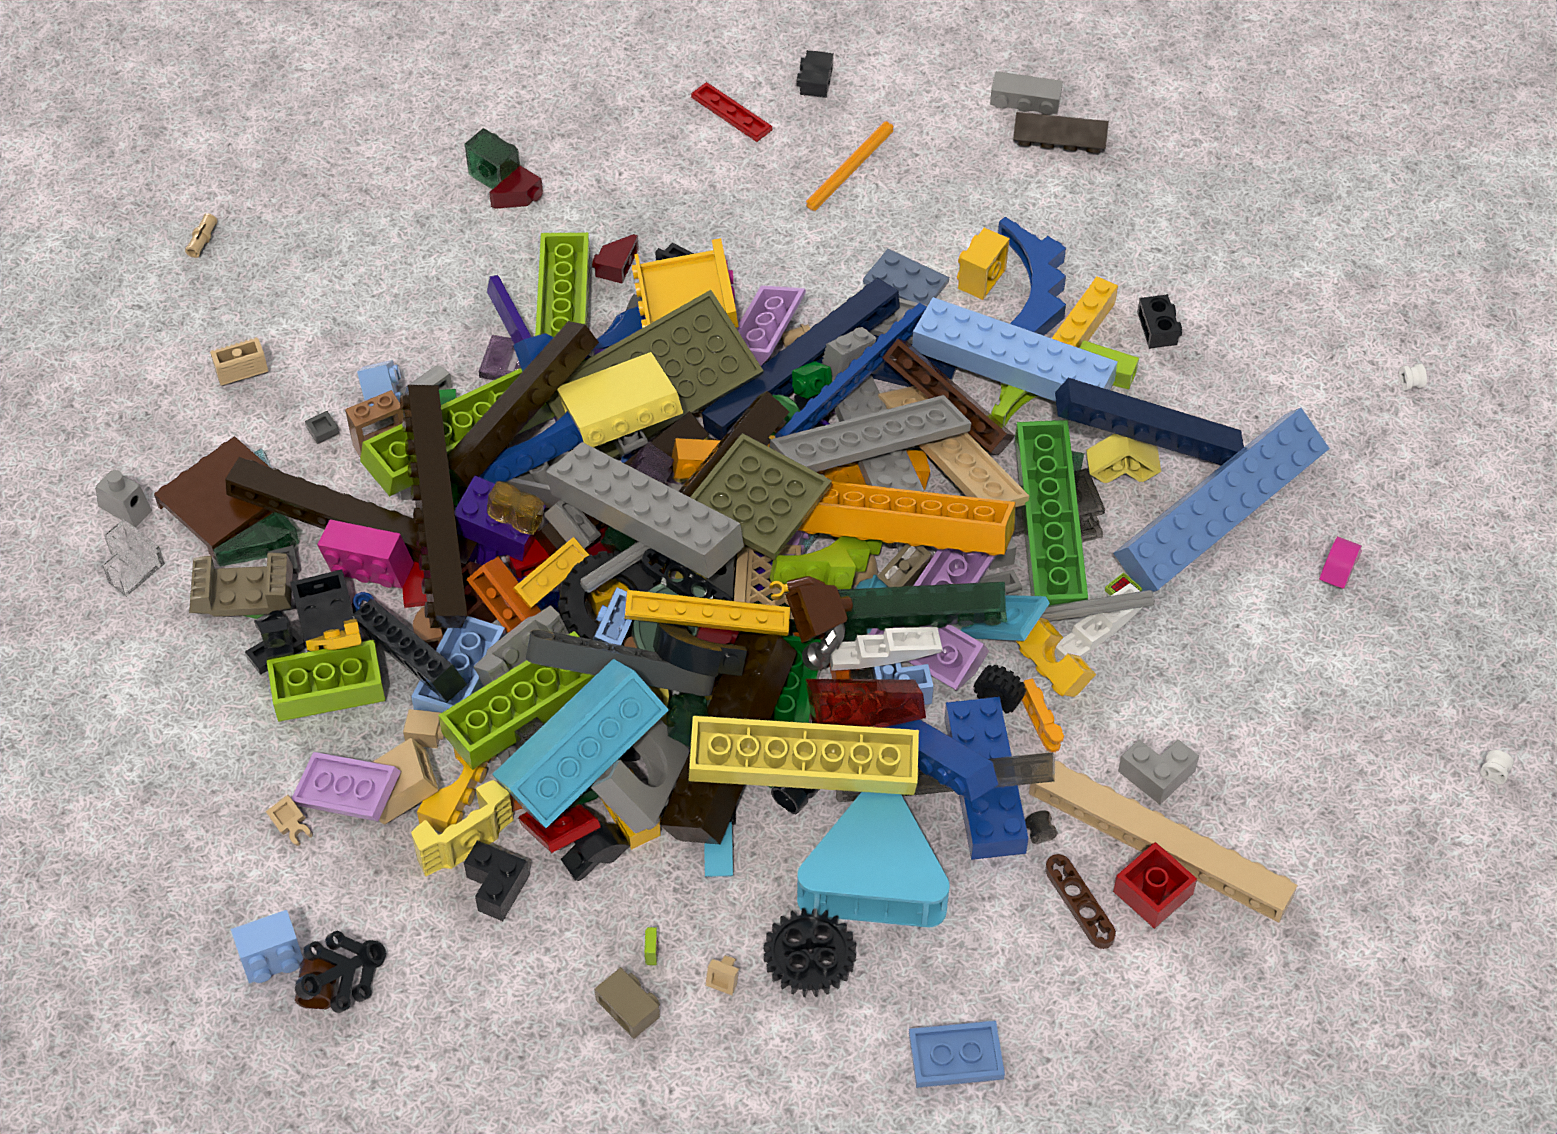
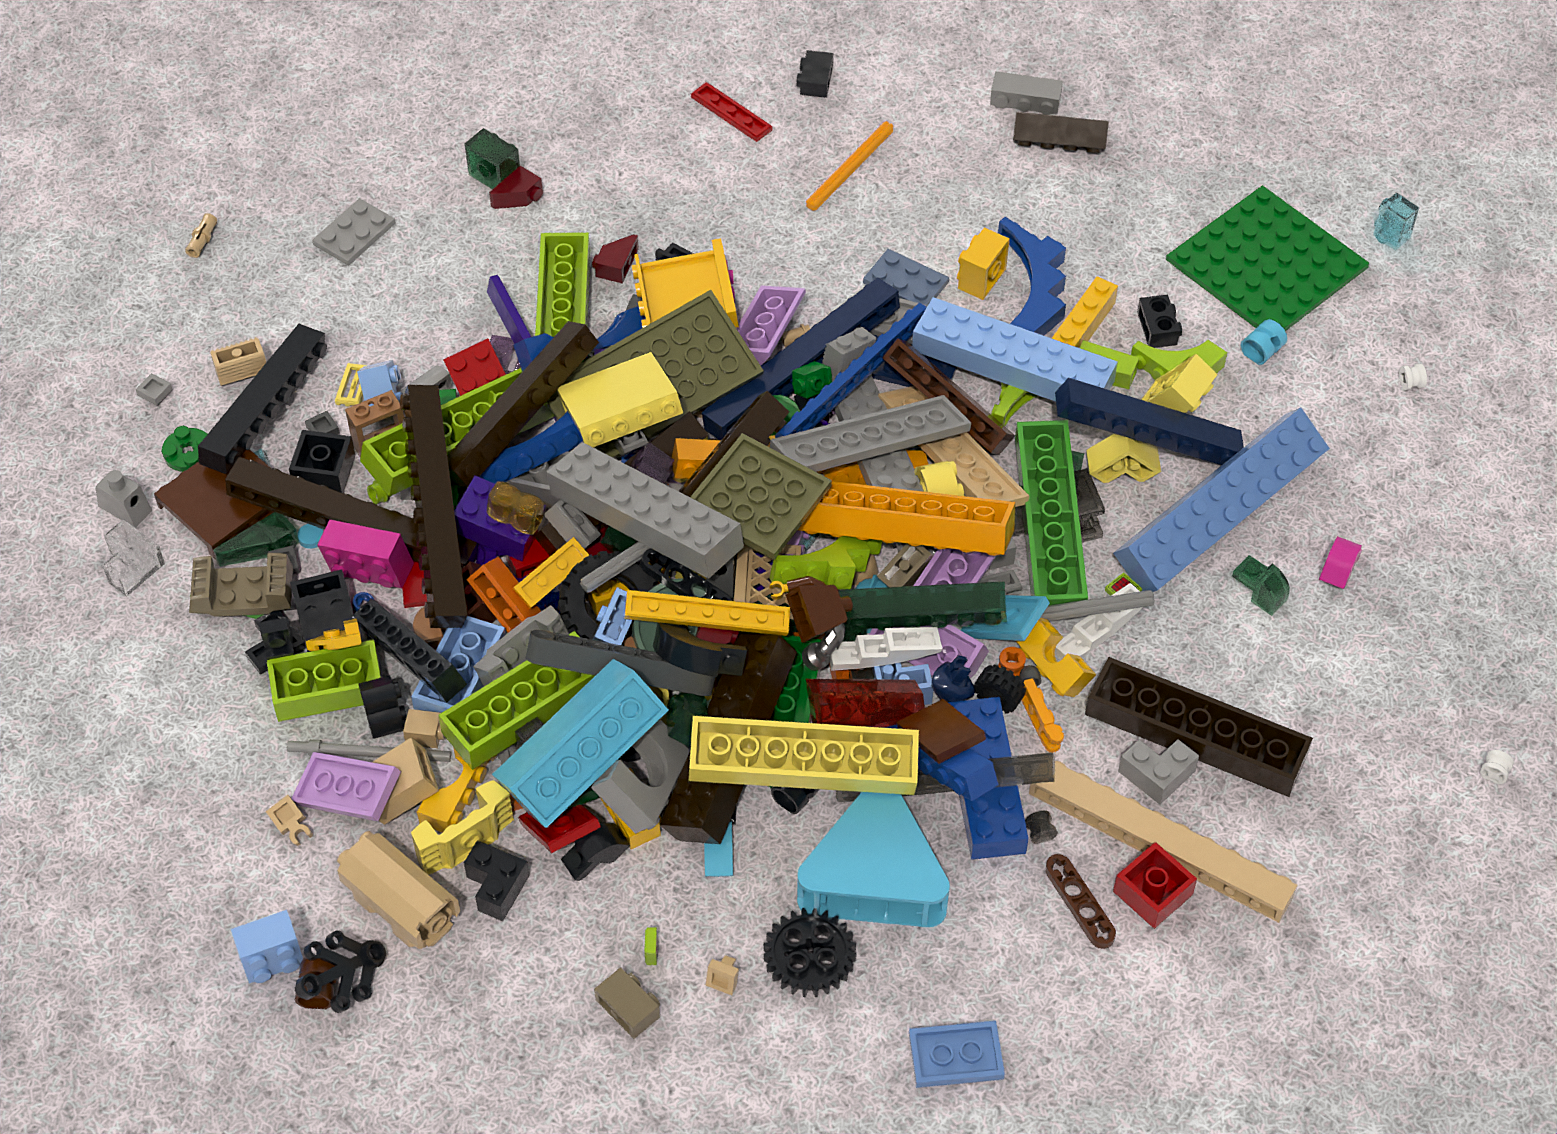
(154, 389): none -> light grey plate
(173, 447): none -> green plate
(262, 399): none -> black brick
(309, 536): none -> medium azure tile
(323, 459): none -> black brick
(349, 400): none -> light yellow tile
(353, 231): none -> light grey plate
(355, 750): none -> light grey bar
(376, 490): none -> lime plate
(382, 706): none -> black brick
(397, 890): none -> tan brick
(474, 367): none -> red brick
(939, 478): none -> light yellow brick
(943, 730): none -> reddish brown tile
(952, 681): none -> dark blue piece
(1012, 654): none -> orange wheel
(1030, 672): none -> dark grey hinge
(1159, 361): none -> lime arch
(1182, 386): none -> light yellow brick
(1212, 729): none -> dark brown brick
(1264, 341): none -> medium azure wheel
(1267, 260): none -> green plate
(1267, 583): none -> clear green brick
(1395, 221): none -> clear light blue brick

